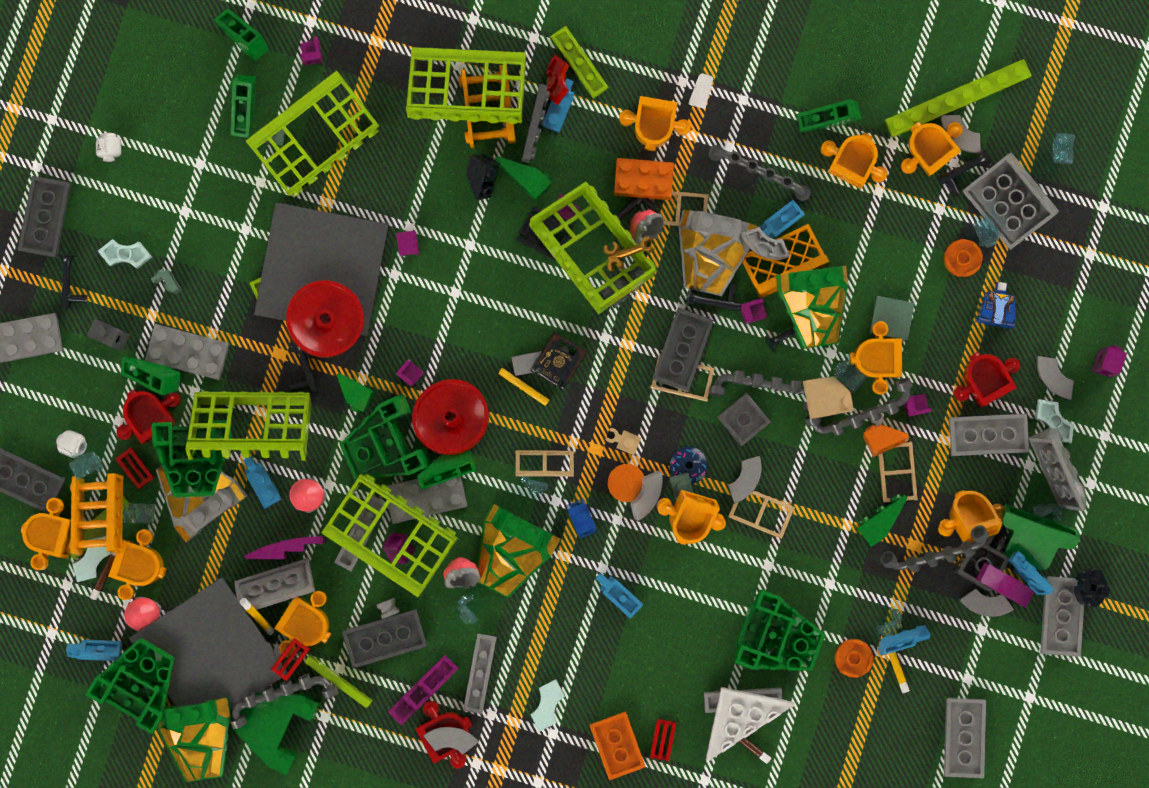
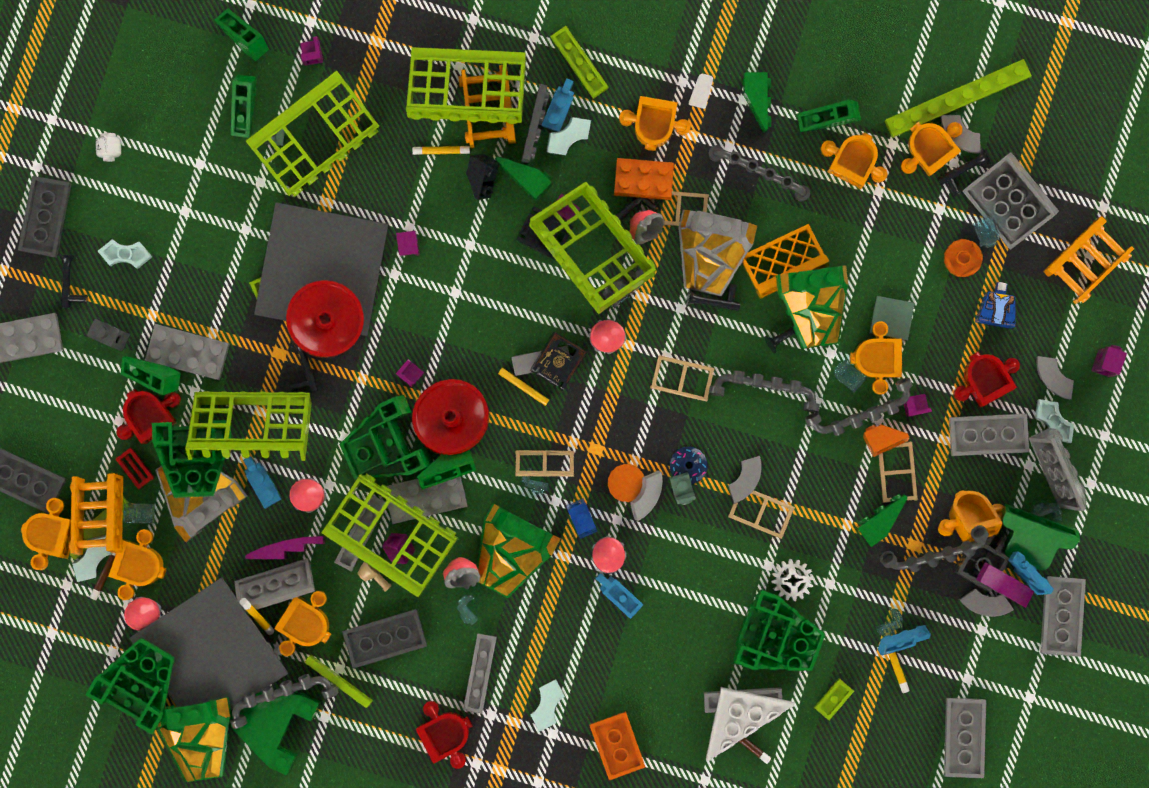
(71, 444): white head -> none
(85, 465): clear light blue bracket -> none
(95, 650): dark azure hinge -> none
(169, 283): sand green bracket -> none
(280, 672): red tile -> none
(355, 394): green slope -> none
(367, 572): none -> tan bar
(388, 608): light grey wheel -> none
(423, 690): magenta slope -> none
(441, 150): none -> yellow bar
(451, 737): light grey tile -> none
(556, 79): red tile -> none
(561, 141): none -> light aqua tile
(607, 336): none -> coral hair
(608, 554): none -> coral hair
(616, 254): pearl gold bar -> none
(626, 442): tan plate -> none
(659, 756): red tile -> none
(683, 349): dark grey plate -> none
(692, 516): light orange piece -> none
(743, 419): flat silver tile -> none
(753, 311): magenta panel -> none
(756, 95): none -> green slope
(765, 246): light grey tile -> none
(782, 220): dark azure hinge -> none
(792, 588): none -> white gear
(827, 397): tan slope -> none
(833, 699): none -> lime plate
(853, 658): orange tile -> none
(1063, 148): clear light blue bracket -> none
(1070, 255): none -> light orange fence
(1099, 587): black plate -> none

